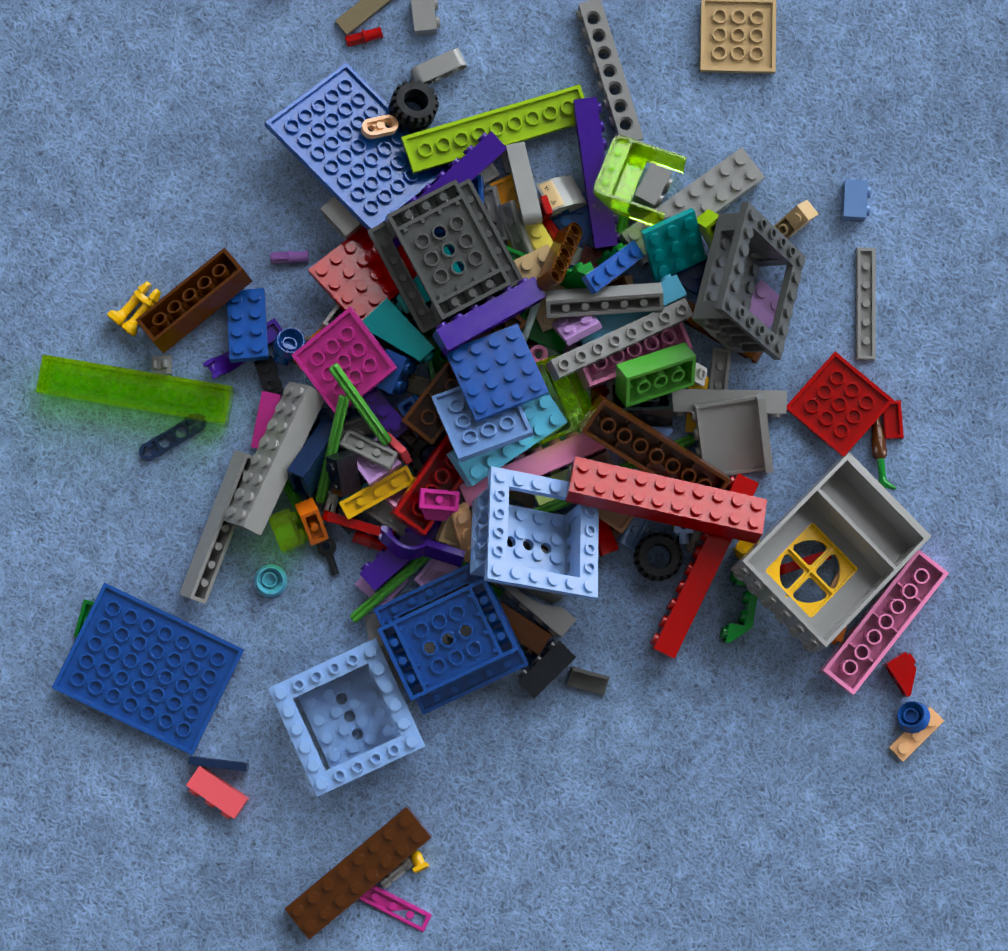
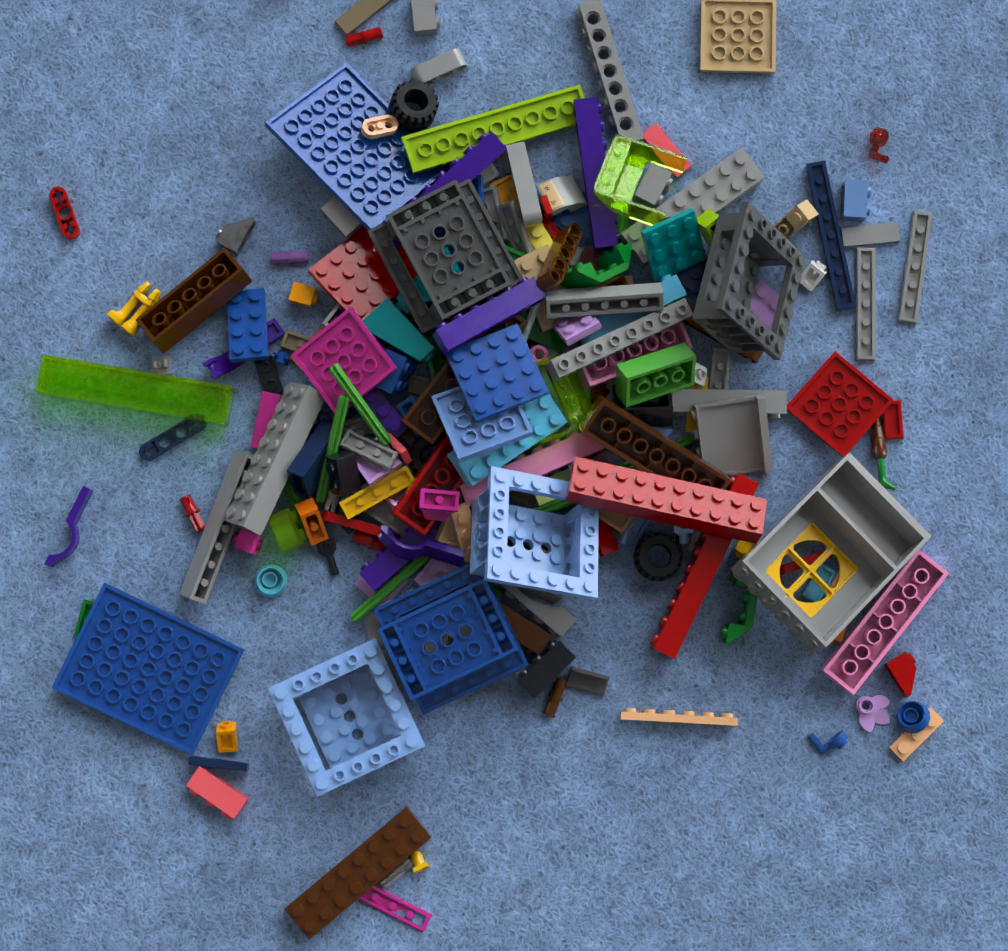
(65, 198): none -> red beam
(72, 521): none -> dark purple piece
(192, 513): none -> red axle
(226, 737): none -> light orange bracket
(235, 235): none -> flat silver slope
(248, 542): none -> dark pink slope
(288, 342): blue hat -> none
(303, 295): none -> light orange brick
(555, 697): none -> reddish brown pin
(612, 267): blue plate -> none
(656, 137): none -> coral tile
(670, 716): none -> light nougat plate
(812, 591): none -> medium azure tile
(813, 274): none -> white bracket
(830, 236): none -> dark blue plate
(837, 740): none -> blue plate
(870, 235): none -> light grey tile
(874, 713): none -> lavender plate
(878, 138): none -> clear red plate
(914, 267): none -> light grey tile

